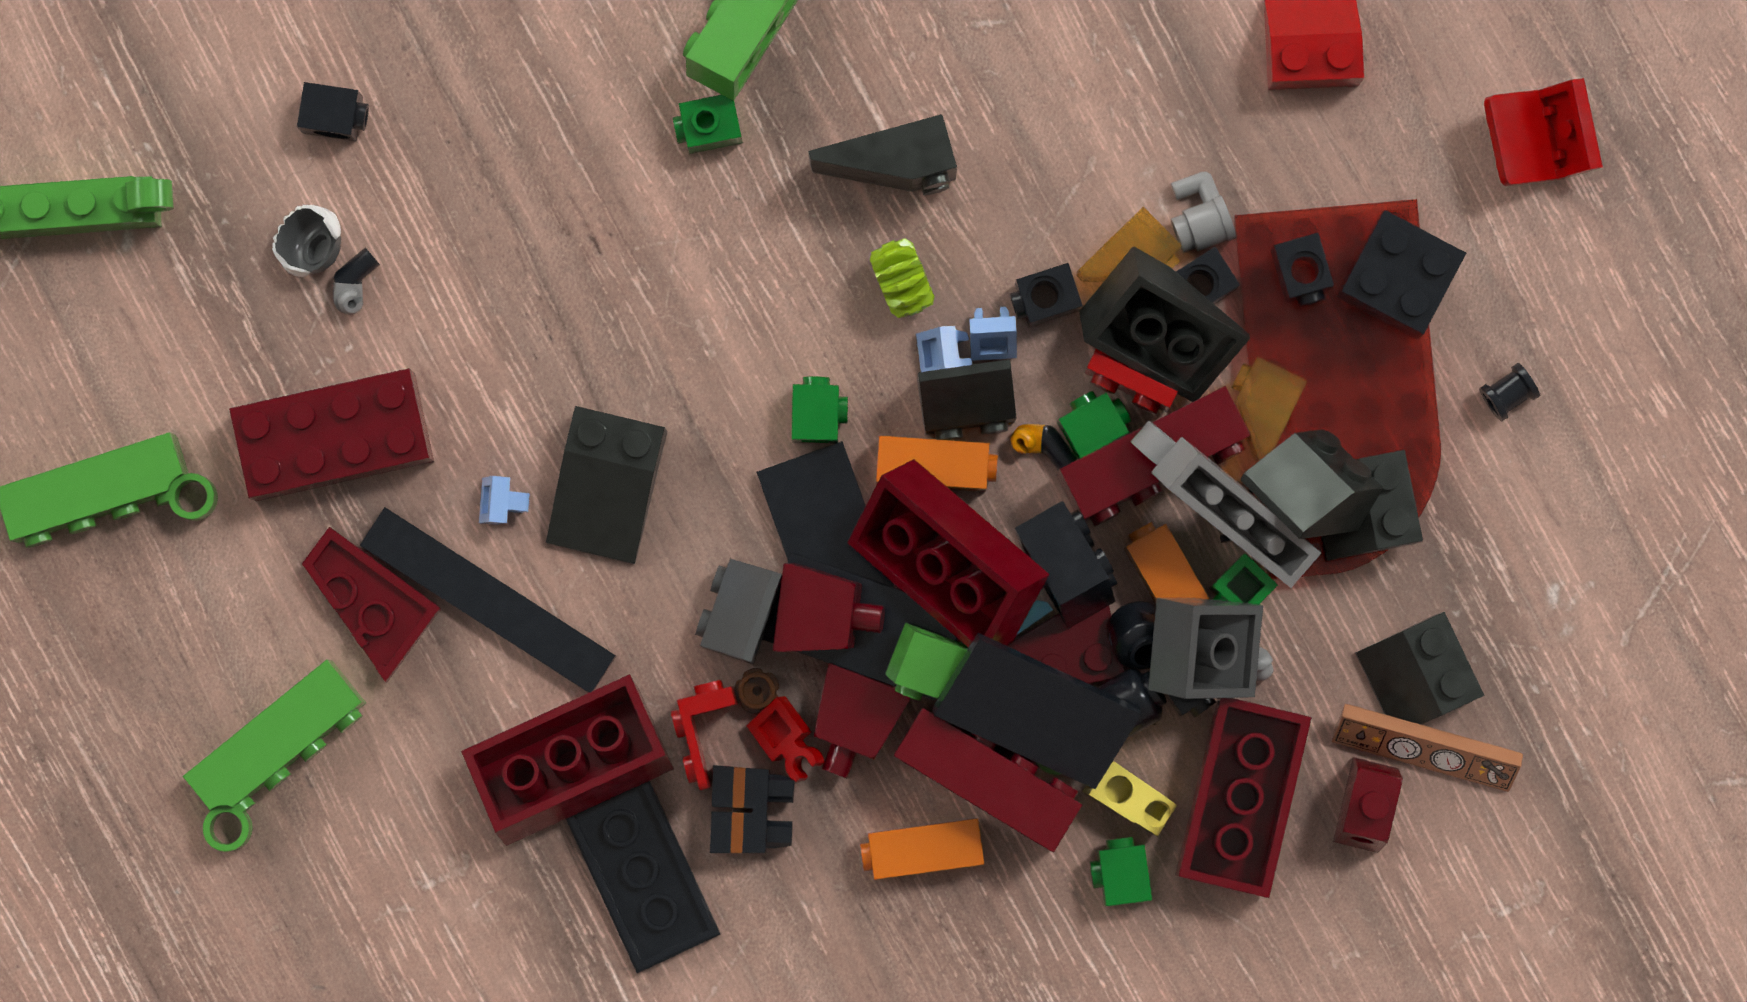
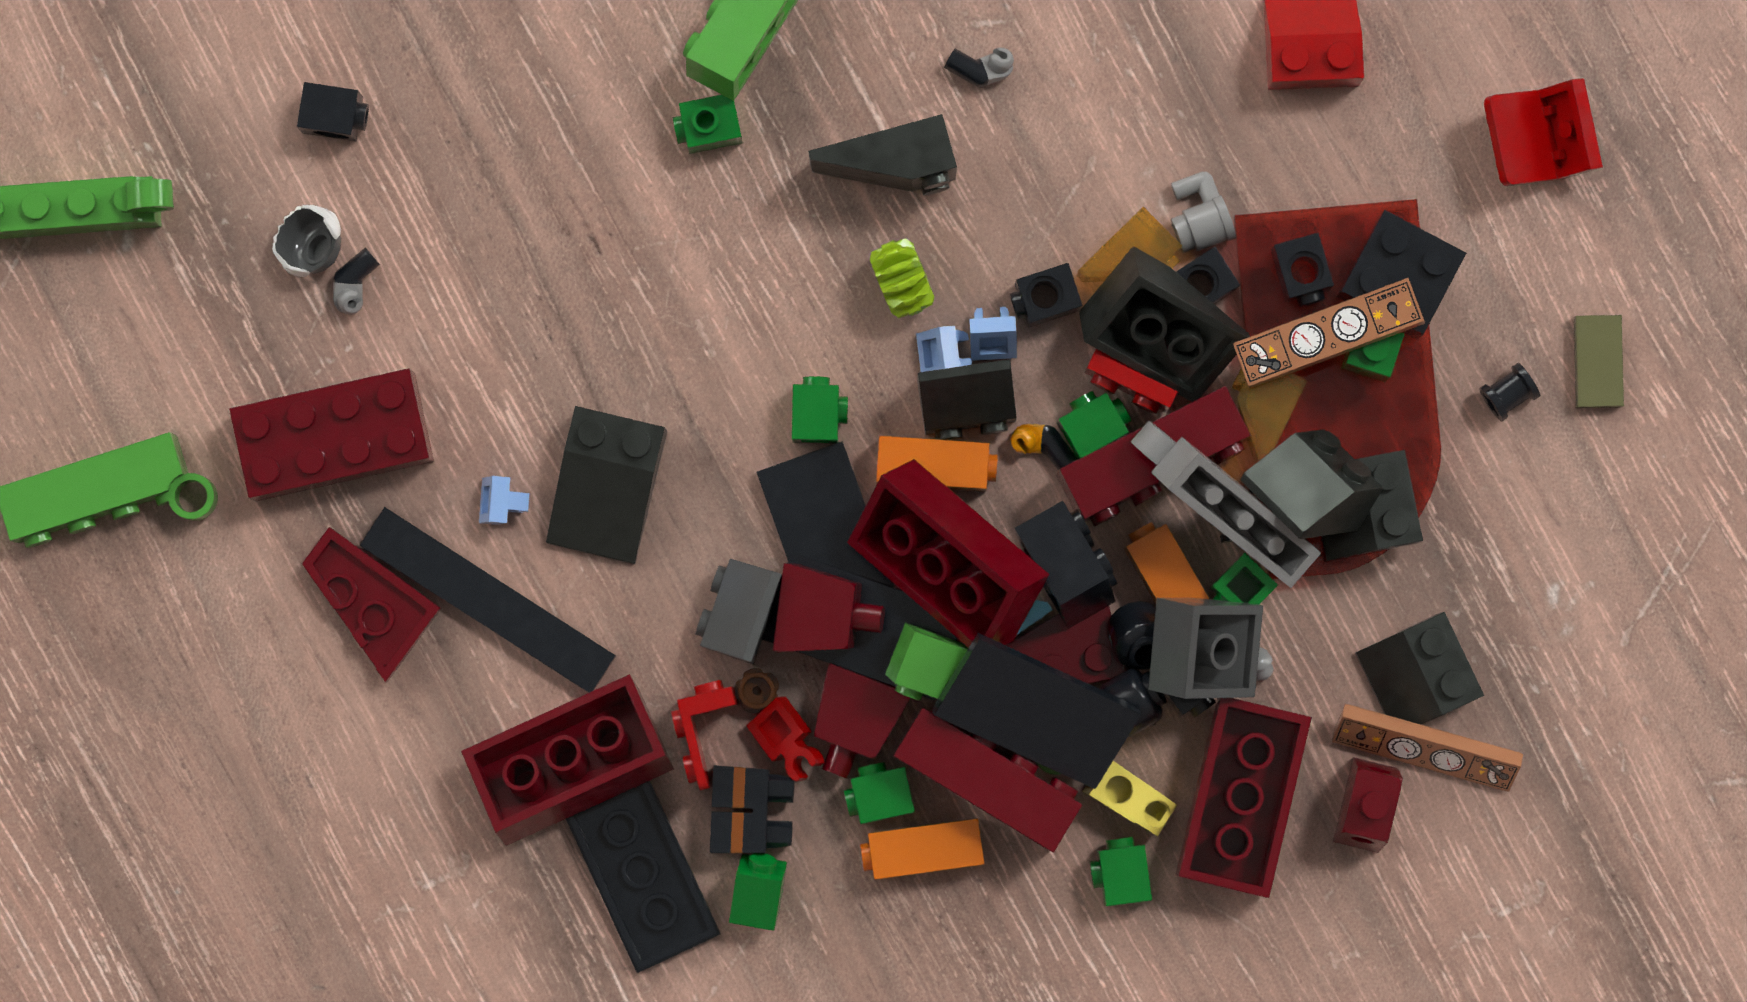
(270, 744): bright green hinge -> none
(758, 891): none -> green brick
(879, 793): none -> green brick
(983, 70): none -> arm
(1329, 333): none -> tile
(1374, 359): none -> green brick
(1598, 361): none -> olive tile

